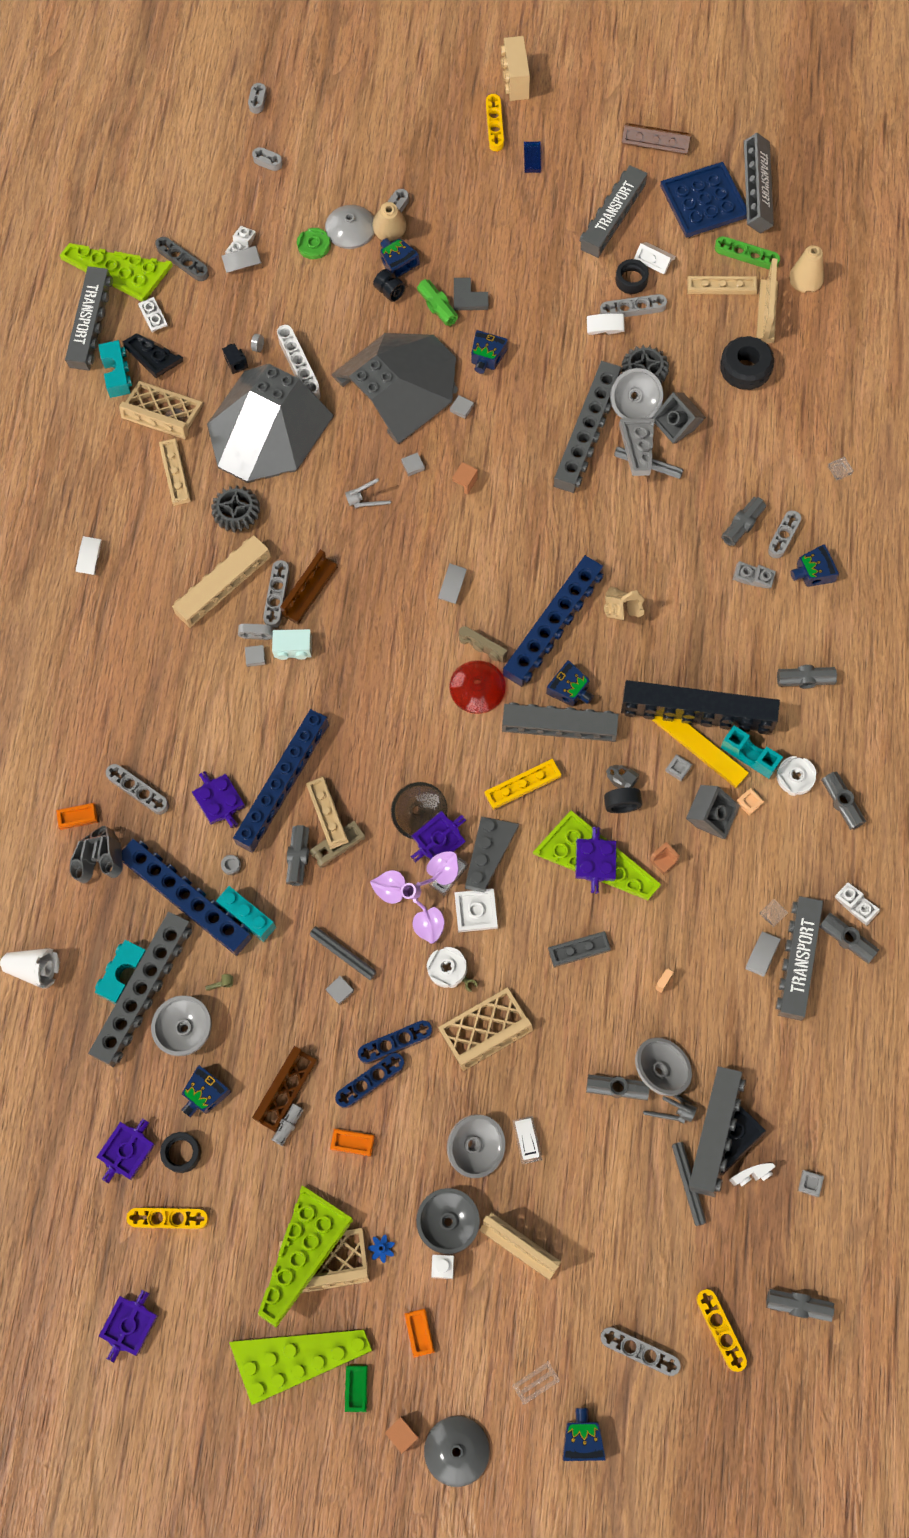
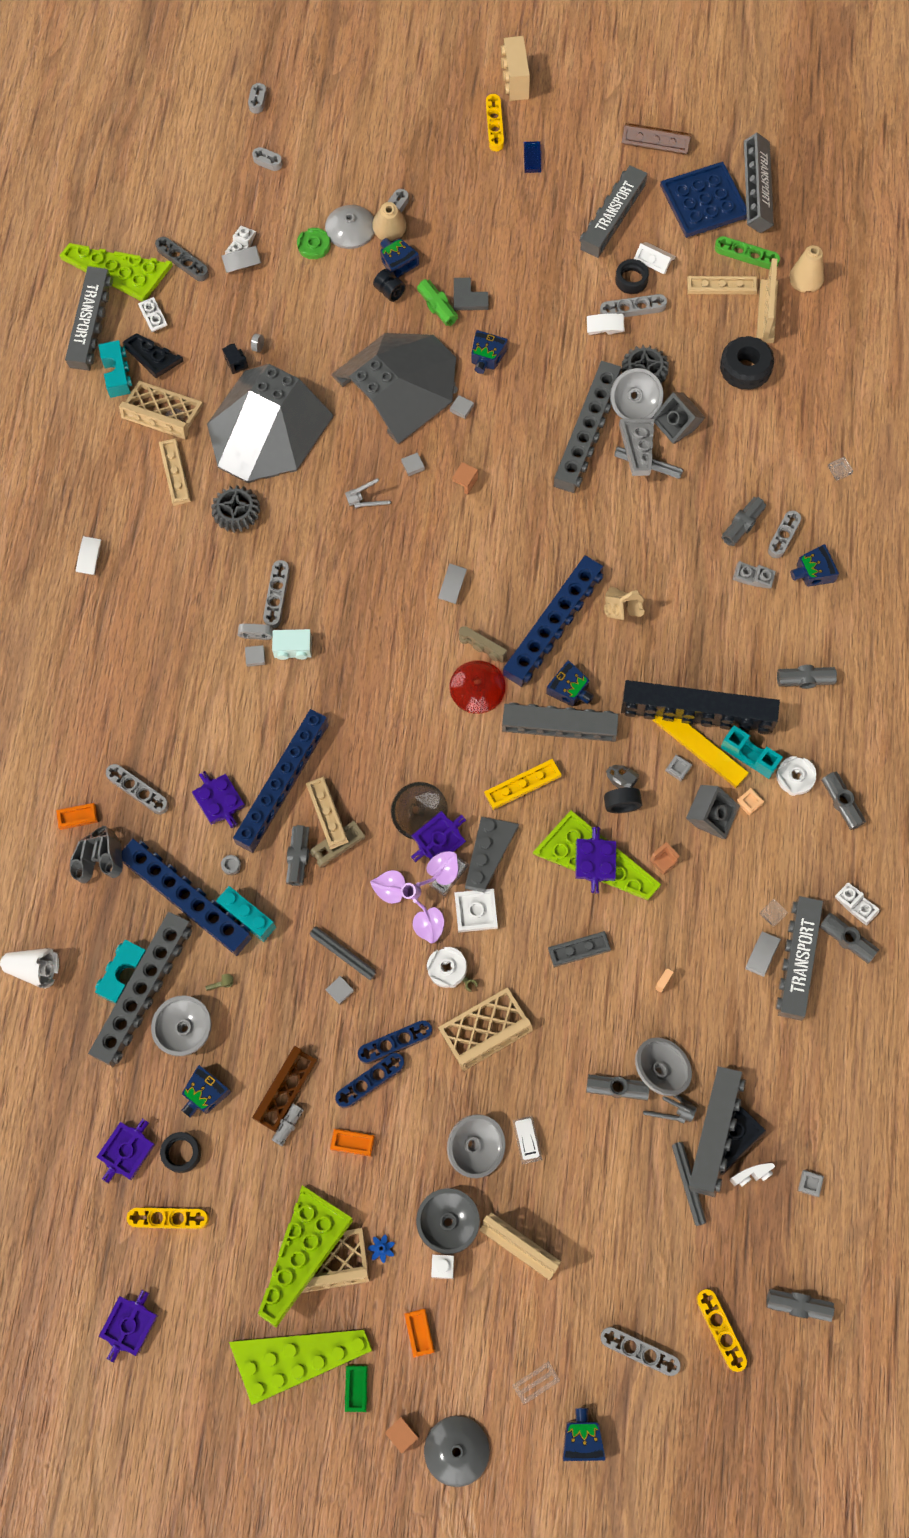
(221, 581): tan brick -> none
(295, 355): white beam -> none
(308, 588): reddish brown fence -> none

